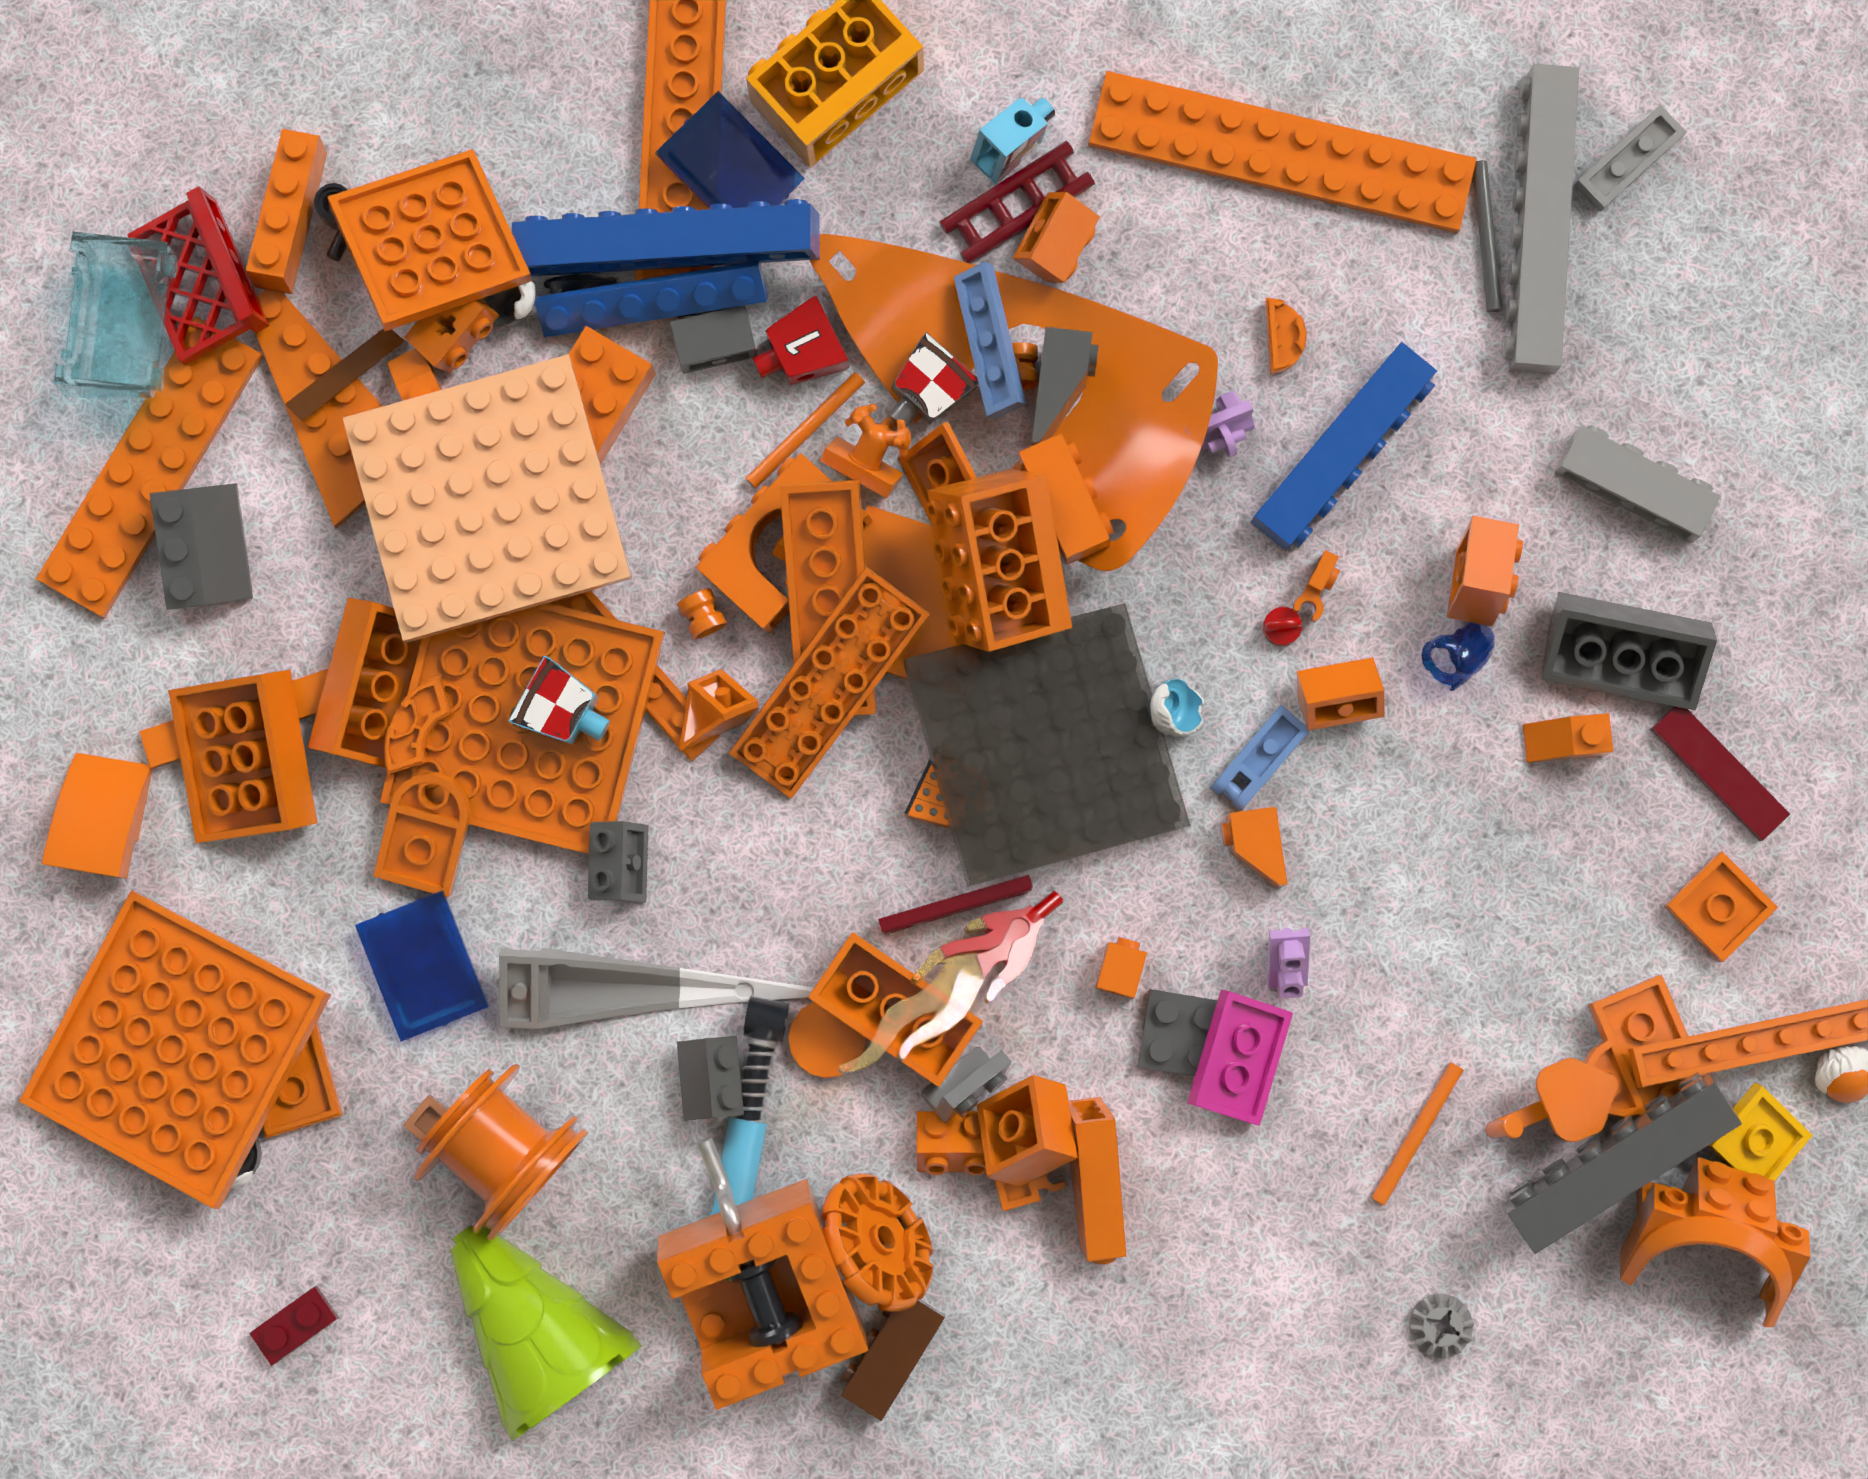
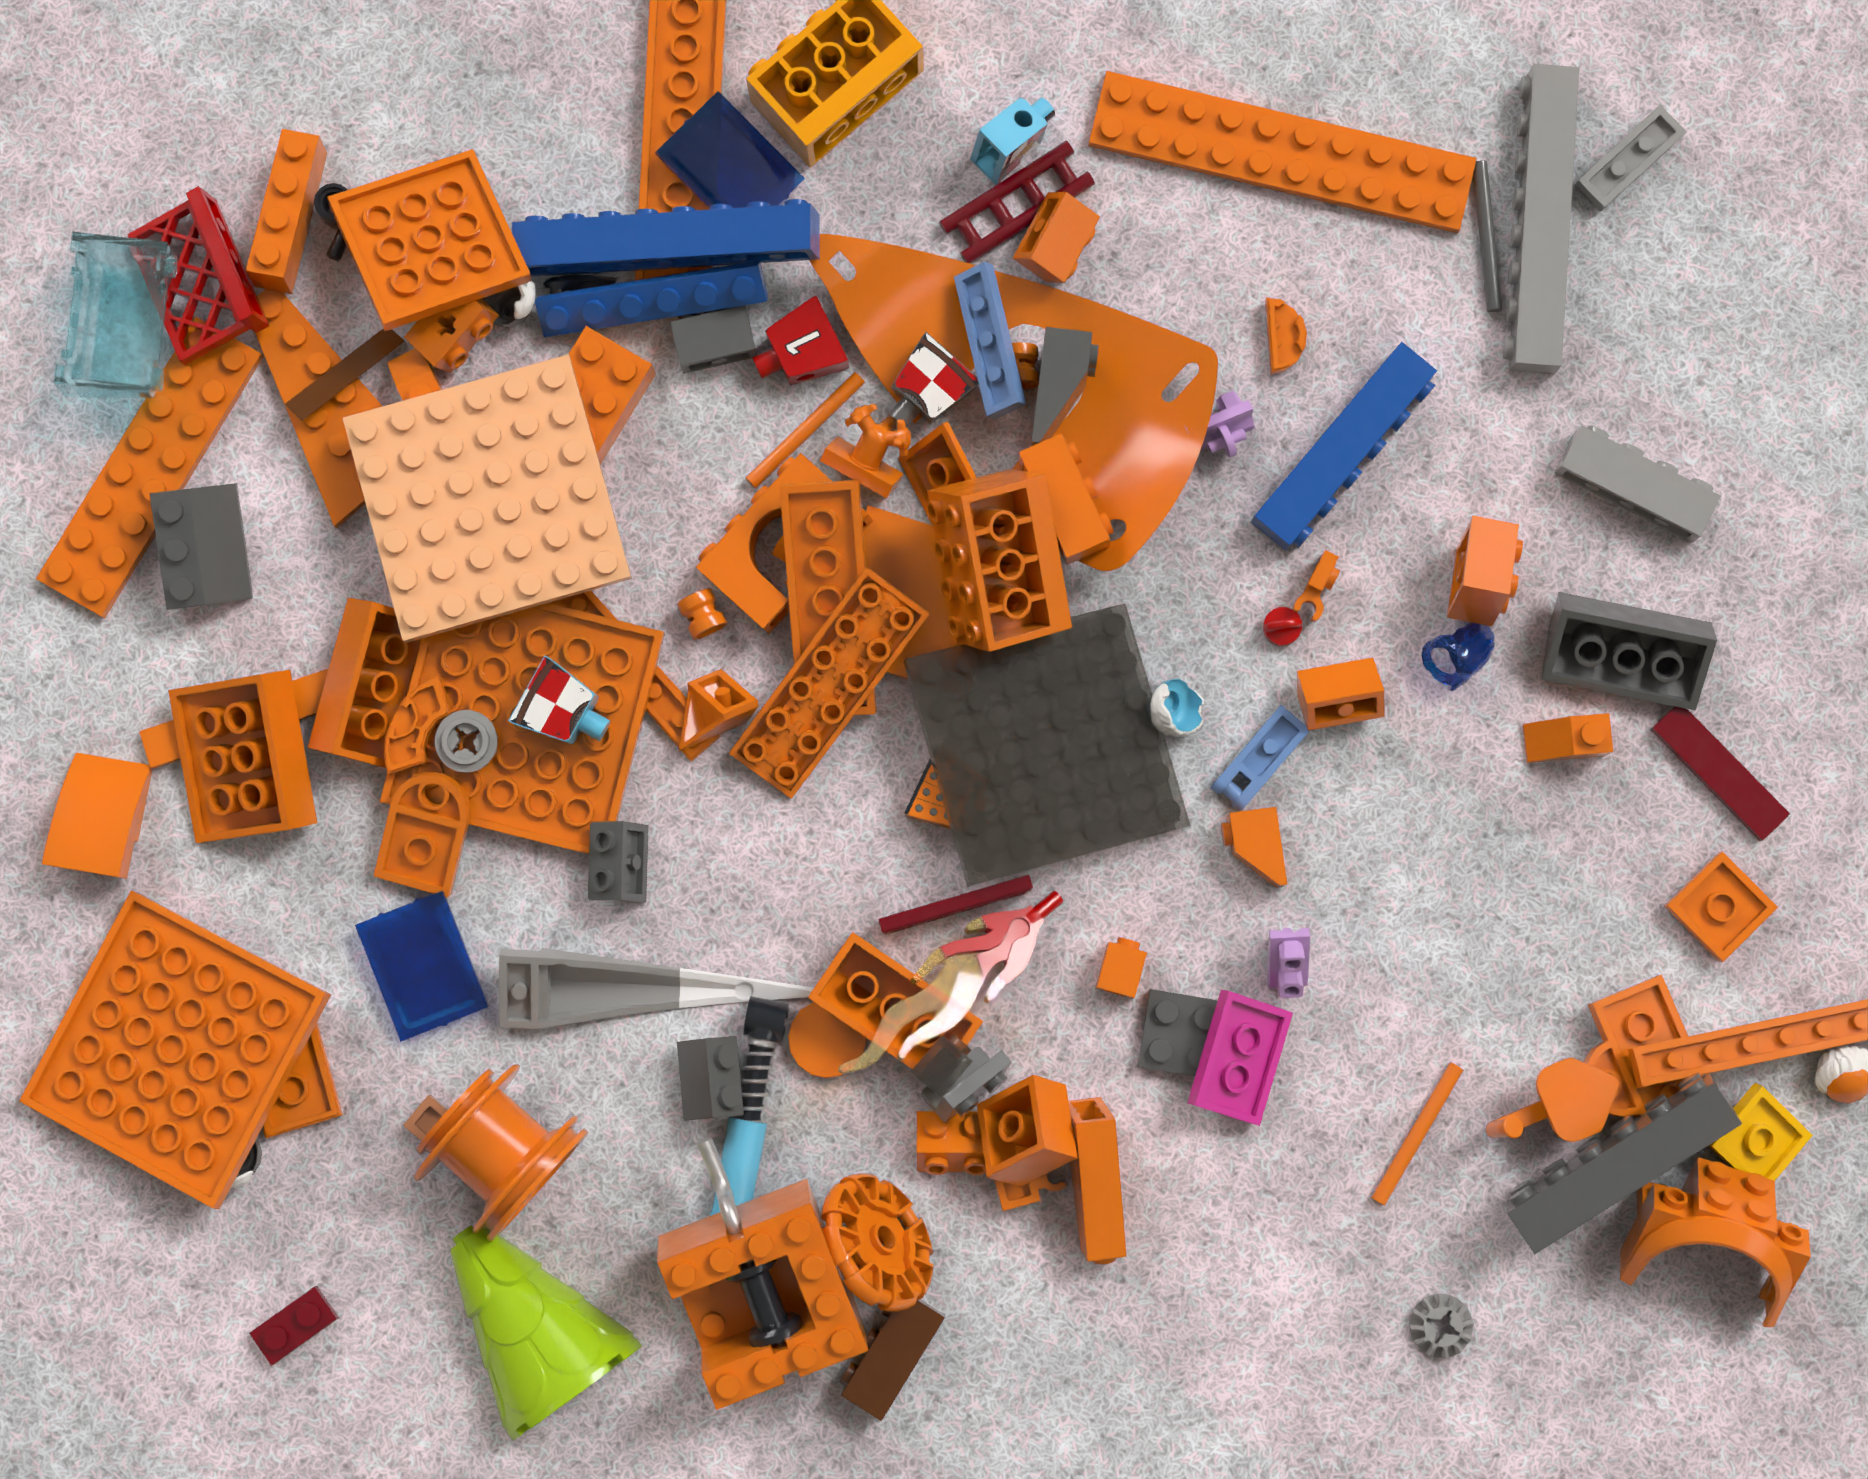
(448, 739): none -> light grey gear
(943, 1064): none -> clear smoke brick

